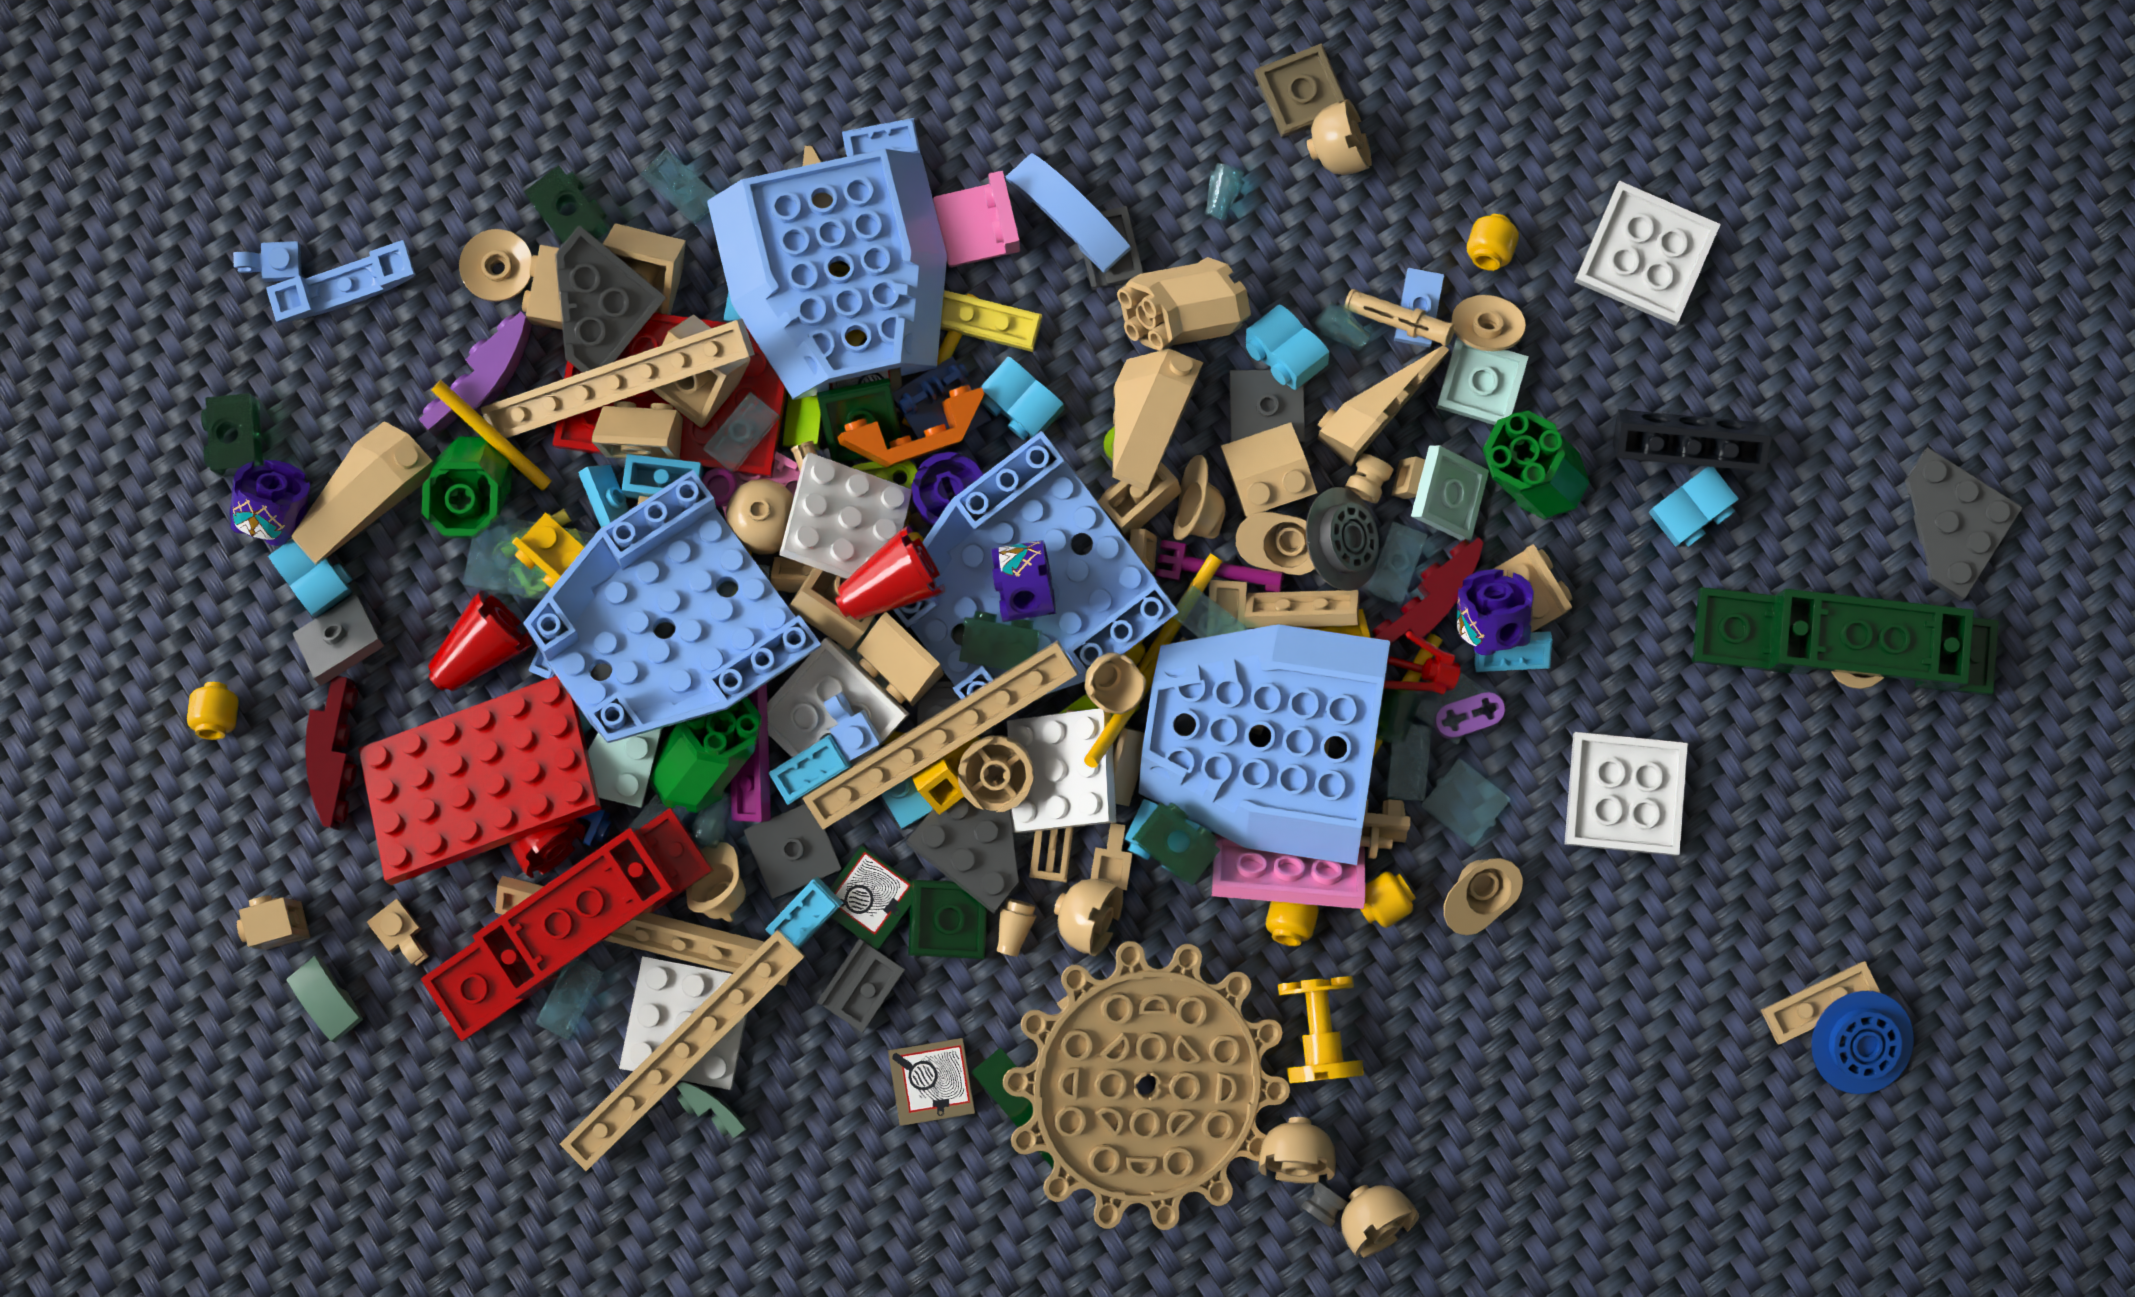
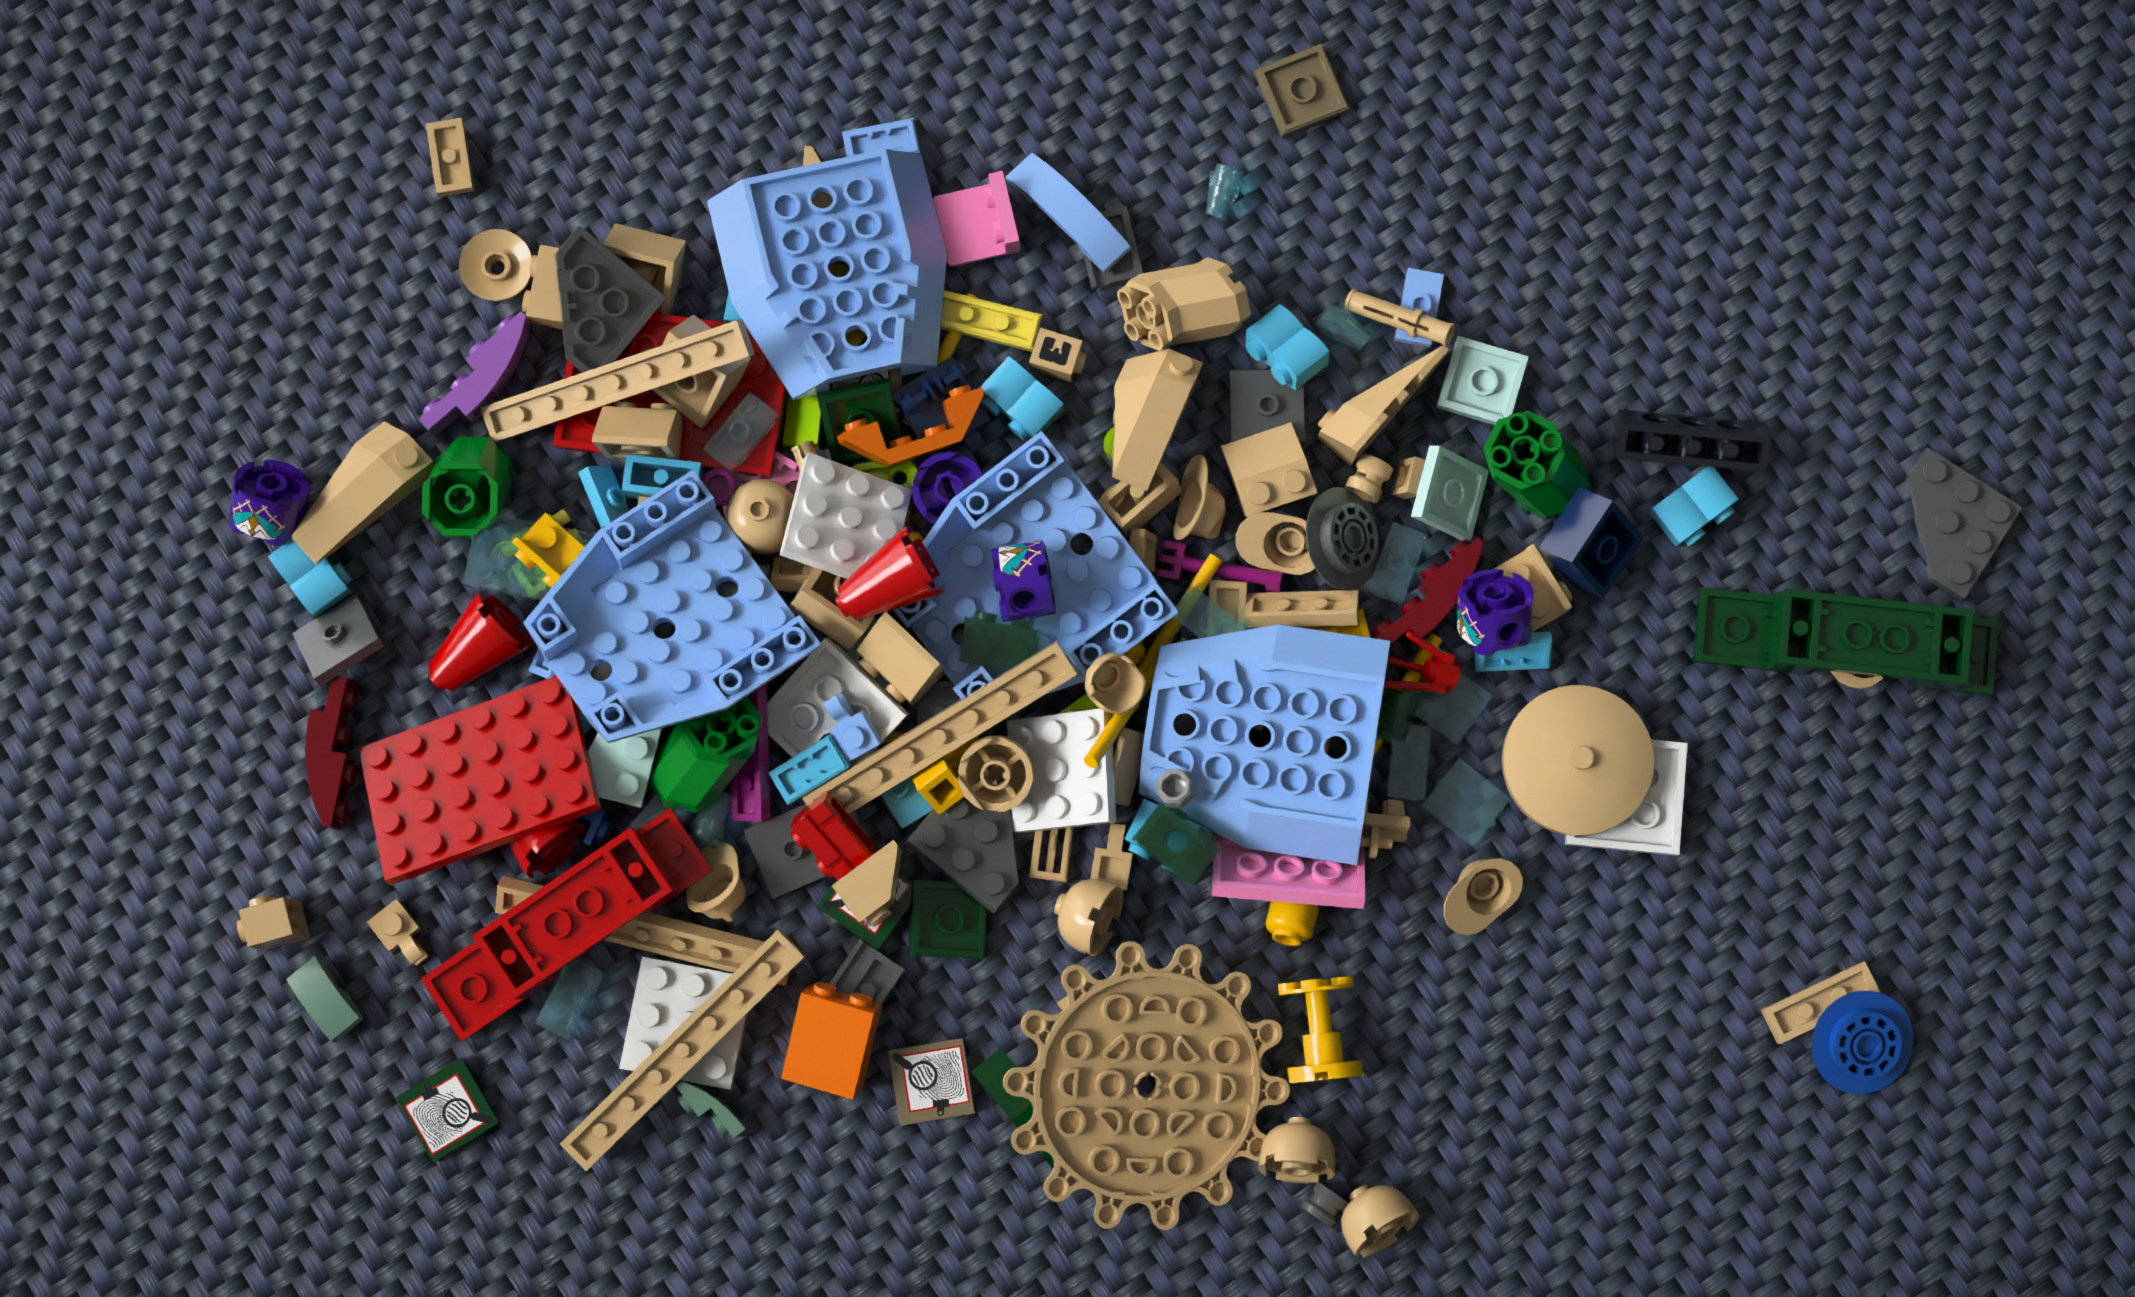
(212, 711): yellow head -> none
(226, 413): clear green brick -> none
(277, 261): light blue plate -> none
(343, 285): light blue slope -> none
(448, 1110): none -> tile
(450, 157): none -> tan plate
(491, 435): yellow bar -> none
(555, 191): clear green brick -> none
(679, 186): clear light blue plate -> none
(806, 912): medium azure plate -> none
(831, 837): none -> red brick
(831, 1040): none -> orange brick
(872, 886): none -> tan slope
(1014, 925): tan cone -> none
(1057, 355): none -> tan brick
(1175, 788): none -> light grey tile
(1339, 140): tan cylinder -> none
(1387, 899): yellow head -> none
(1466, 707): medium lavender beam -> none
(1488, 323): tan dish -> none
(1492, 242): yellow head -> none
(1578, 760): none -> tan dish
(1591, 542): none -> dark blue brick
(1647, 253): white plate -> none

